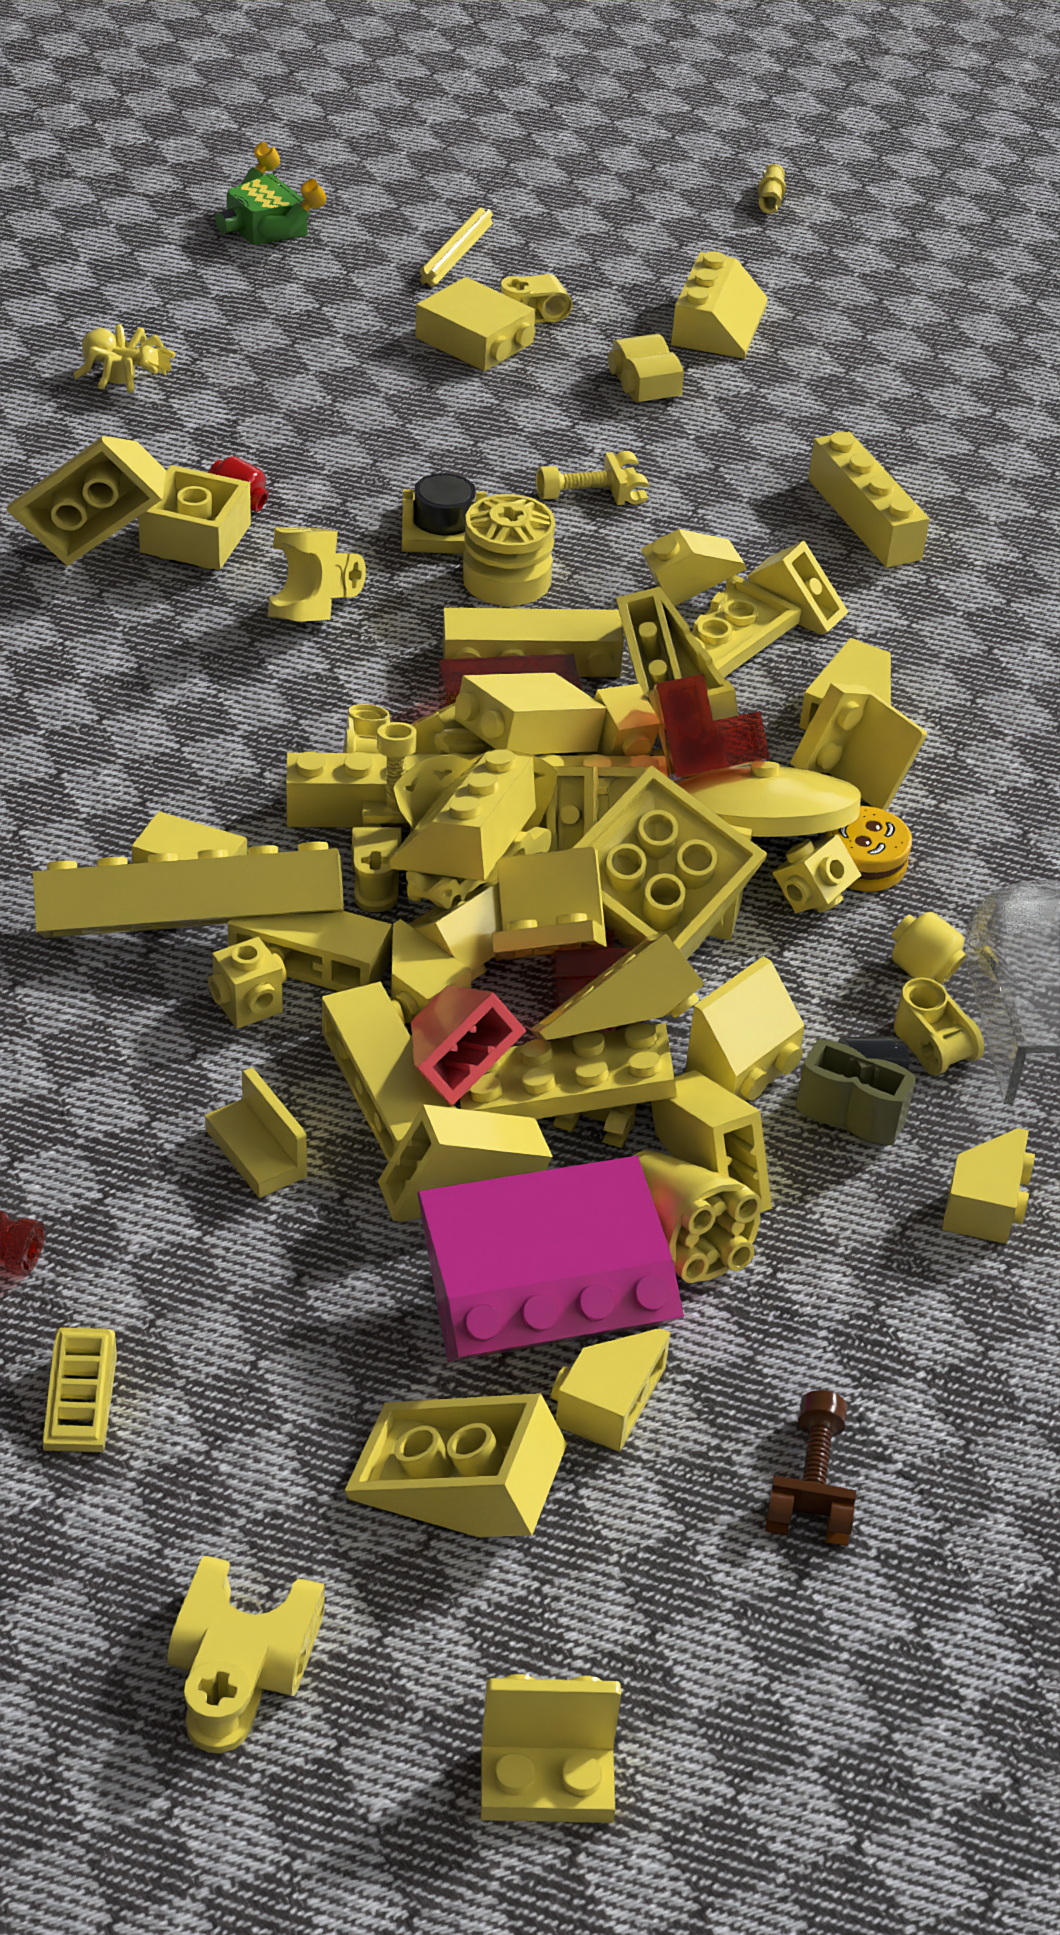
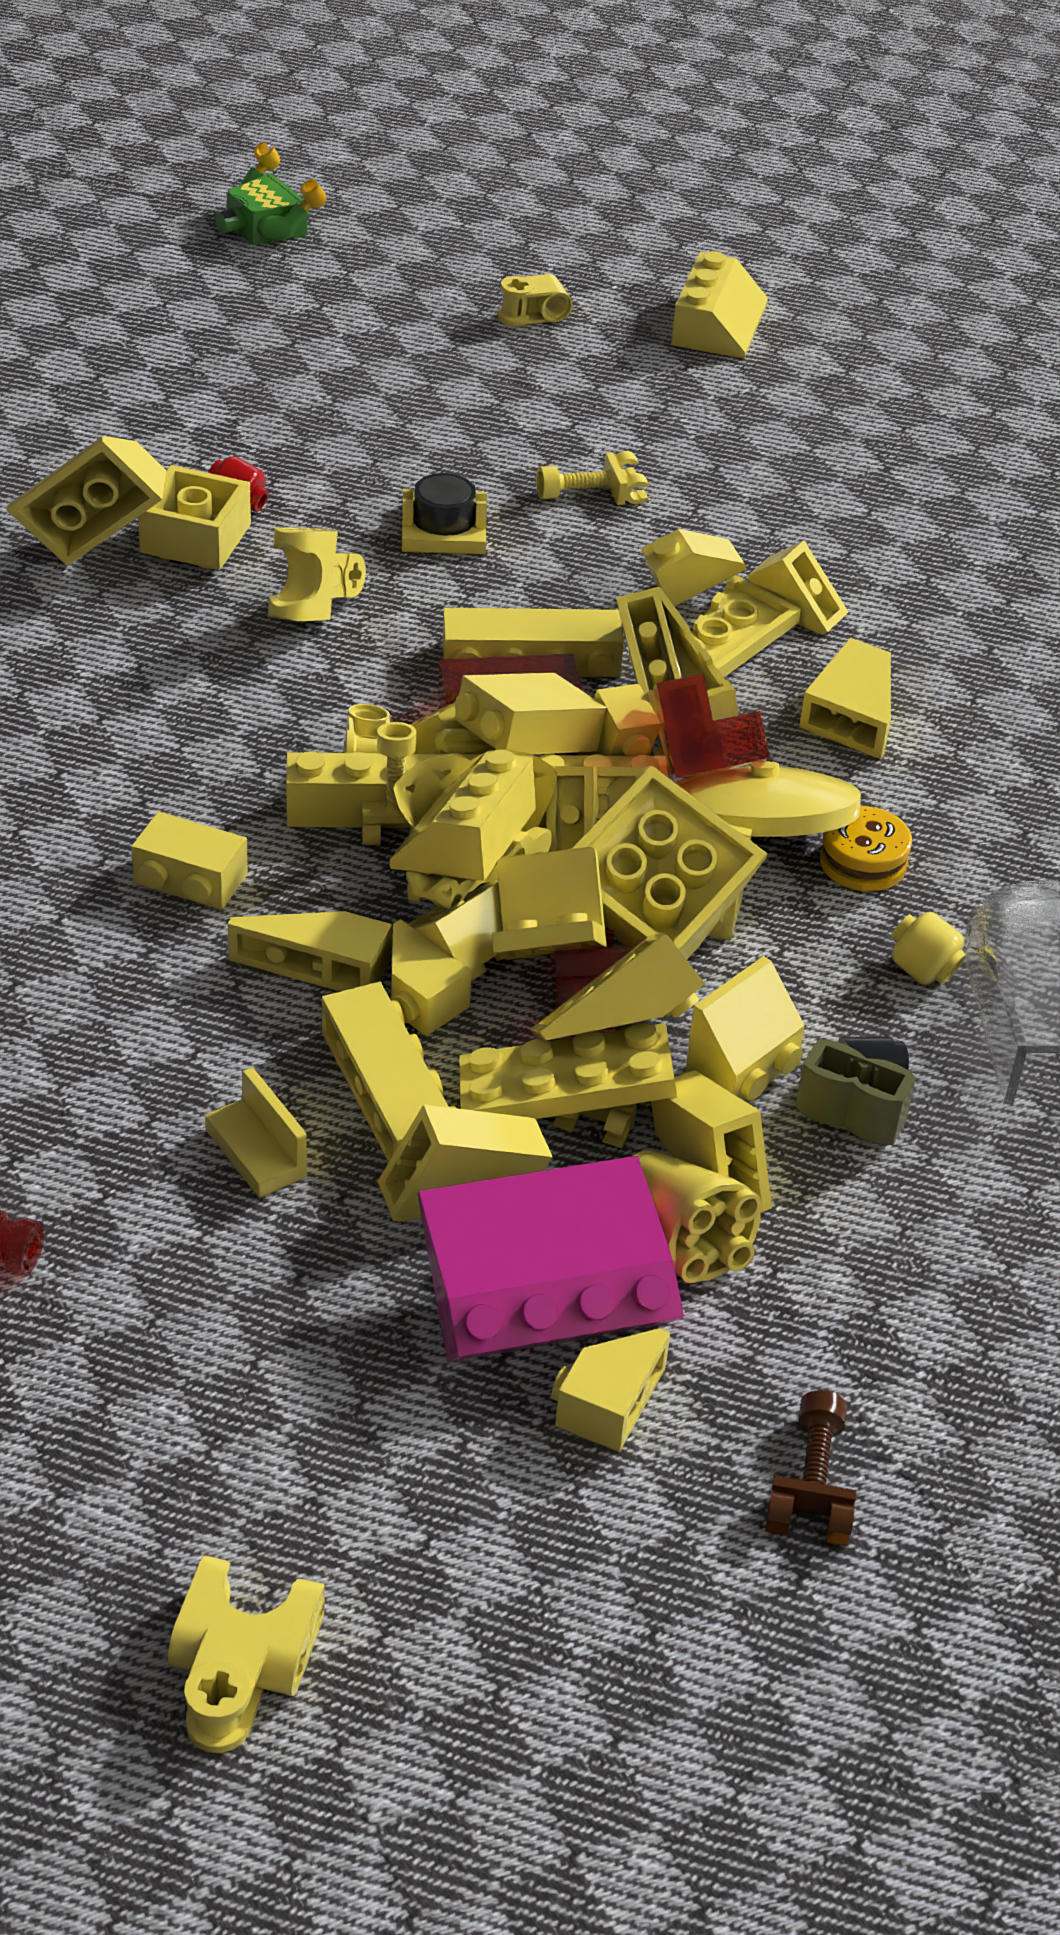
(80, 1354): light yellow slope -> none
(121, 356): light yellow animal -> none
(185, 892): light yellow brick -> none
(247, 982): light yellow brick -> none
(375, 882): light yellow piece -> none
(456, 247): light yellow axle -> none
(461, 1038): coral slope -> none
(462, 1463): light yellow slope -> none
(475, 323): light yellow brick -> none
(508, 549): light yellow wheel -> none
(549, 1749): light yellow bracket -> none
(646, 367): light yellow brick -> none
(771, 188): light yellow pin -> none
(807, 874): light yellow brick -> none
(860, 742): light yellow bracket -> none
(868, 499): light yellow brick -> none
(934, 1026): light yellow piece -> none
(986, 1187): light yellow slope -> none

